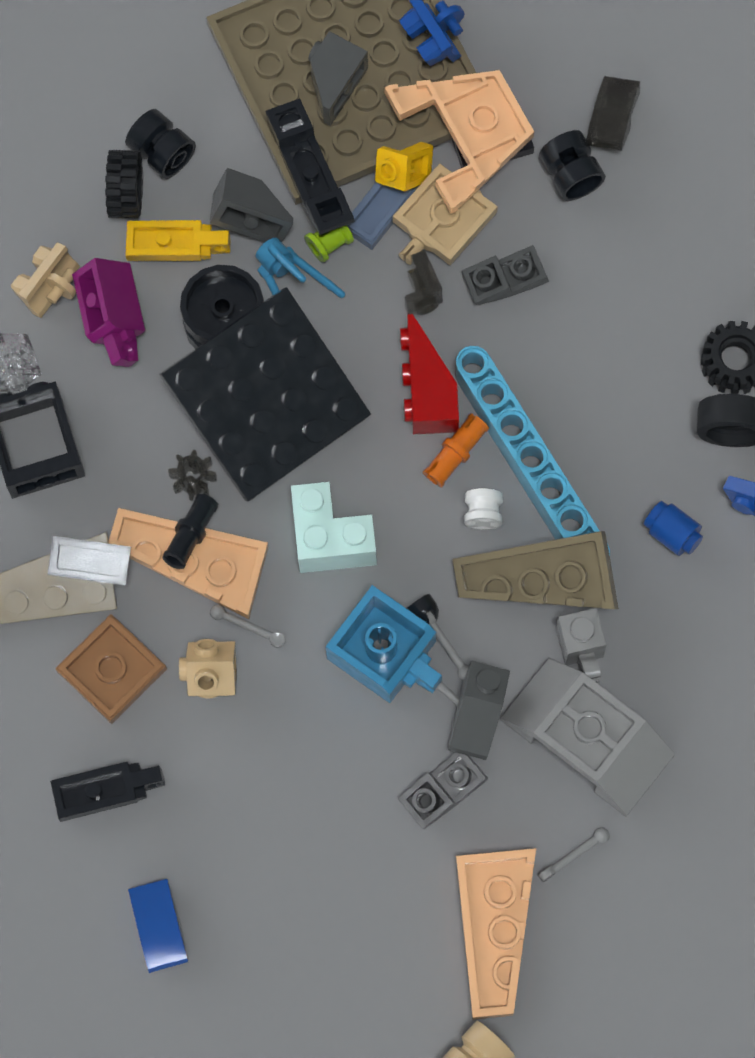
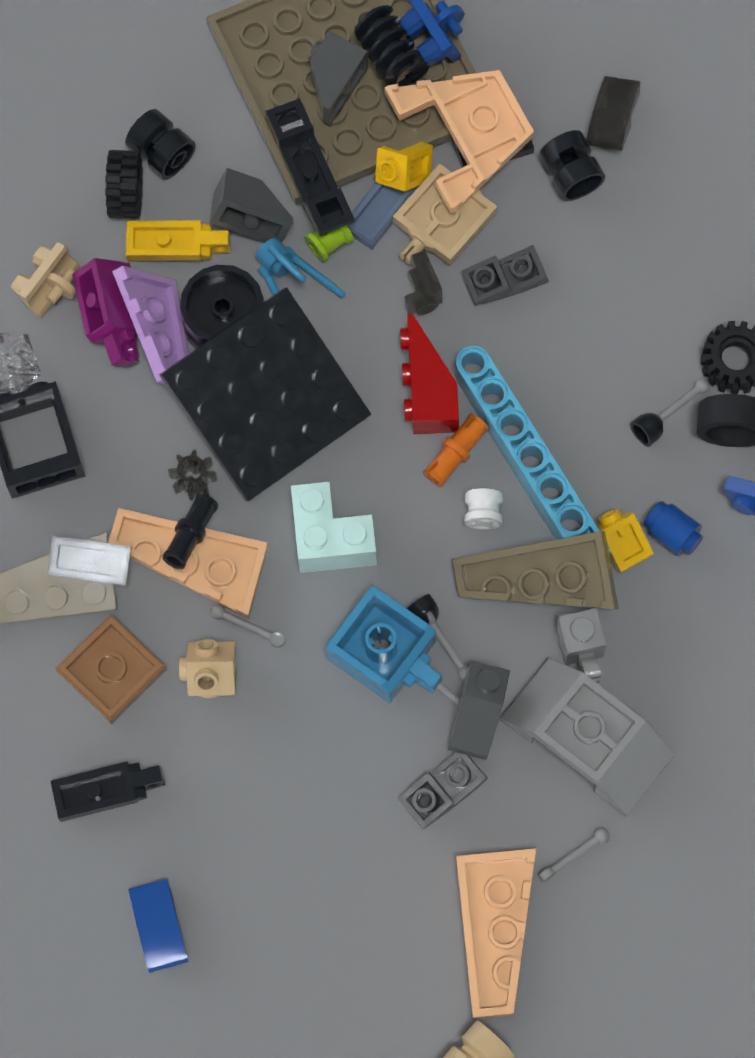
(155, 315): none -> lavender wing
(389, 47): none -> black piece
(625, 538): none -> yellow bracket
(649, 426): none -> black hinge

